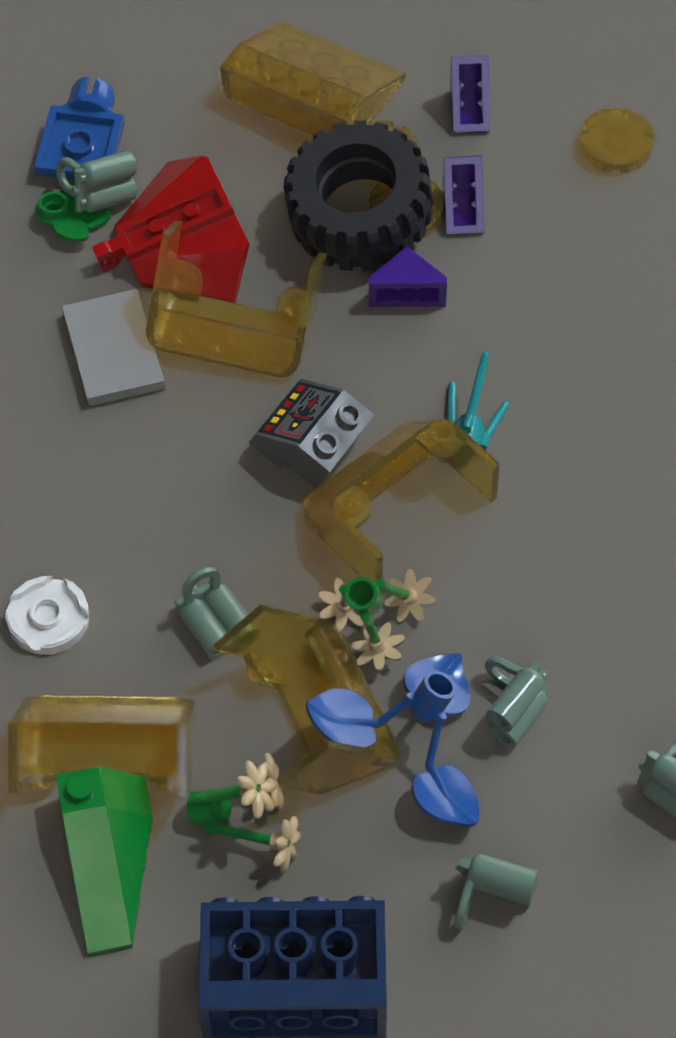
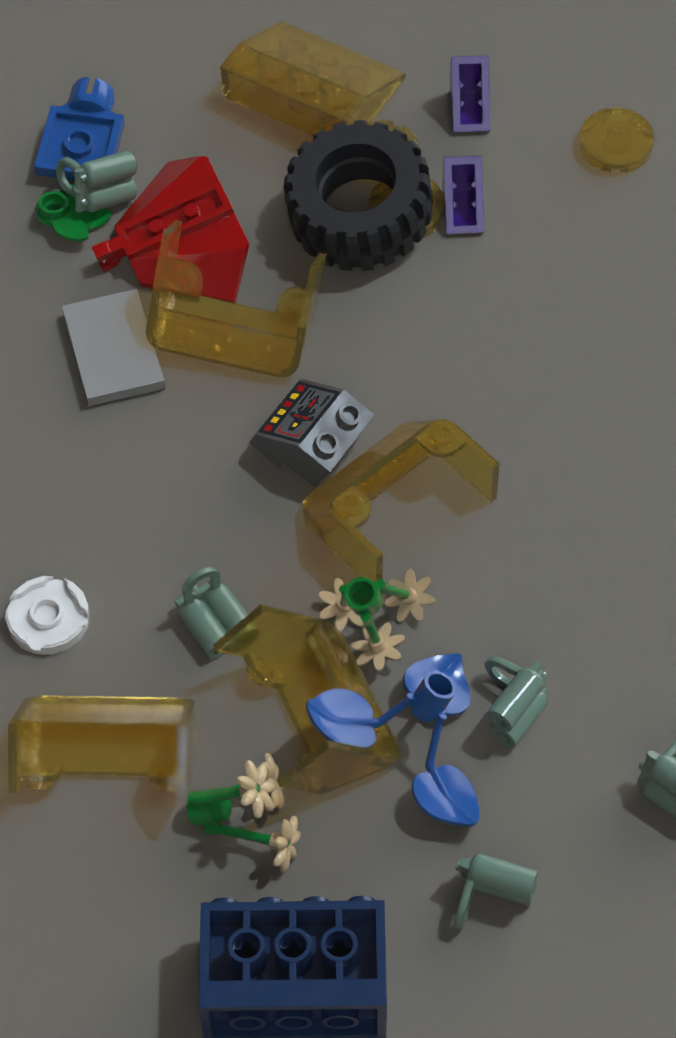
(107, 839): green wedge -> none
(407, 282): dark purple slope -> none
(470, 422): teal plant -> none

